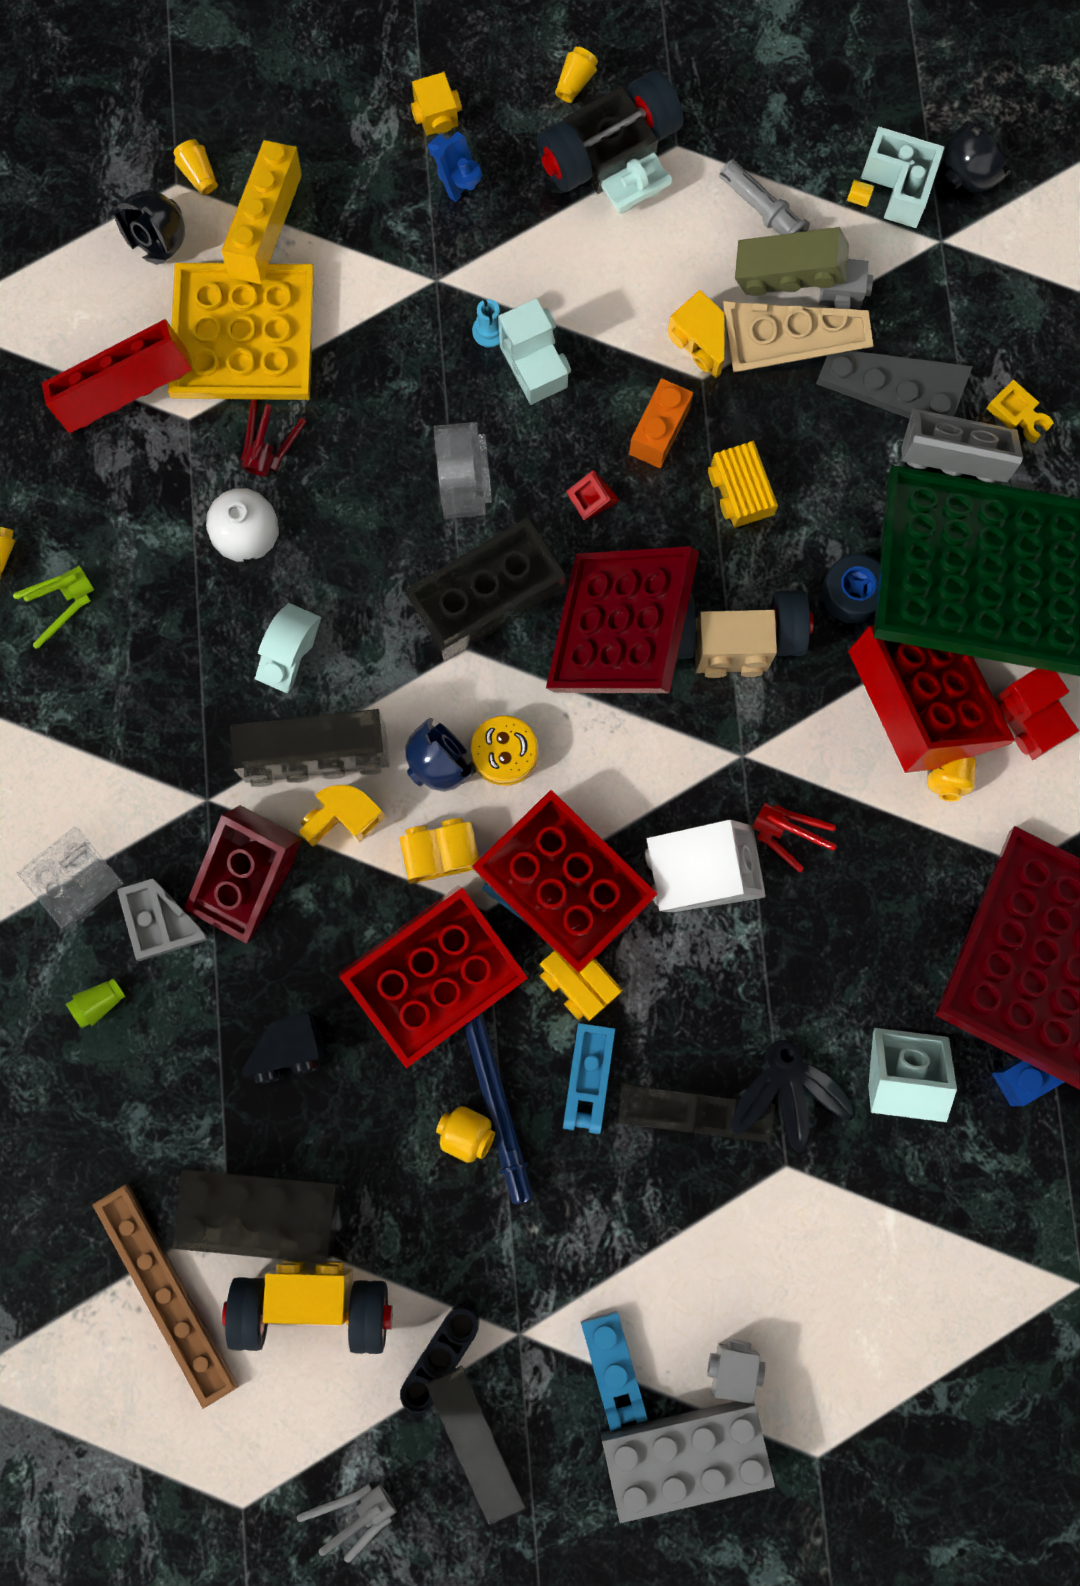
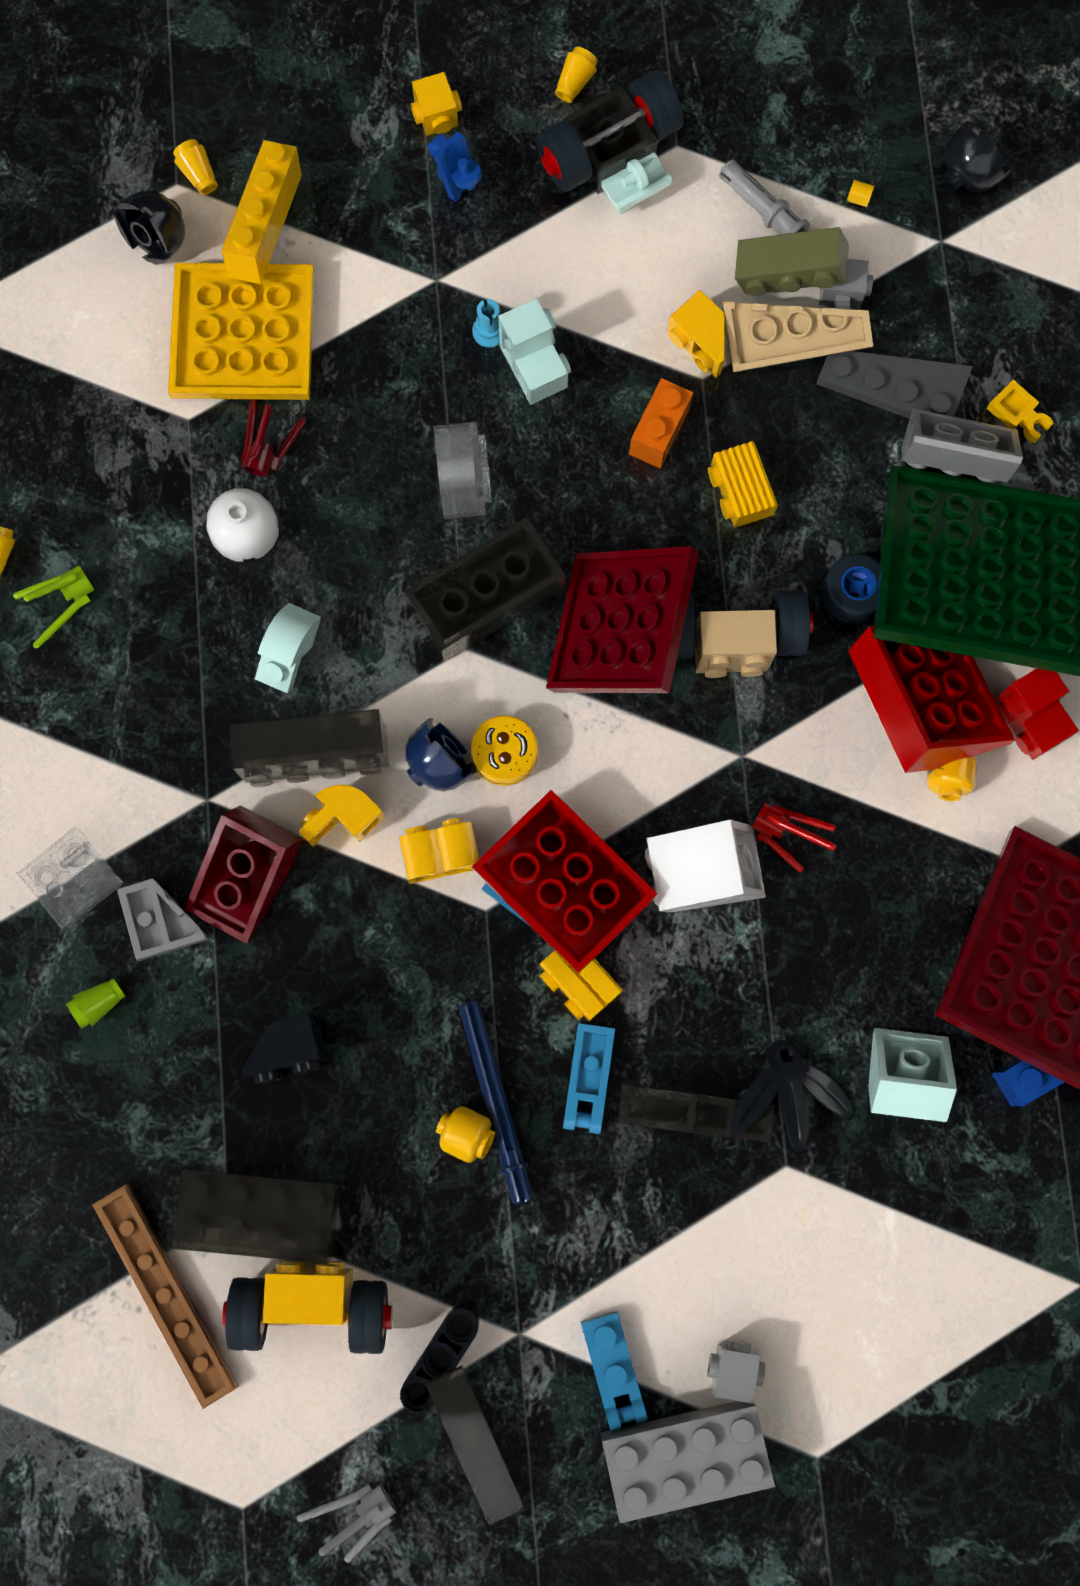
(116, 376): red brick -> none
(432, 976): red slope -> none
(591, 496): red slope -> none
(908, 168): light aqua brick -> none

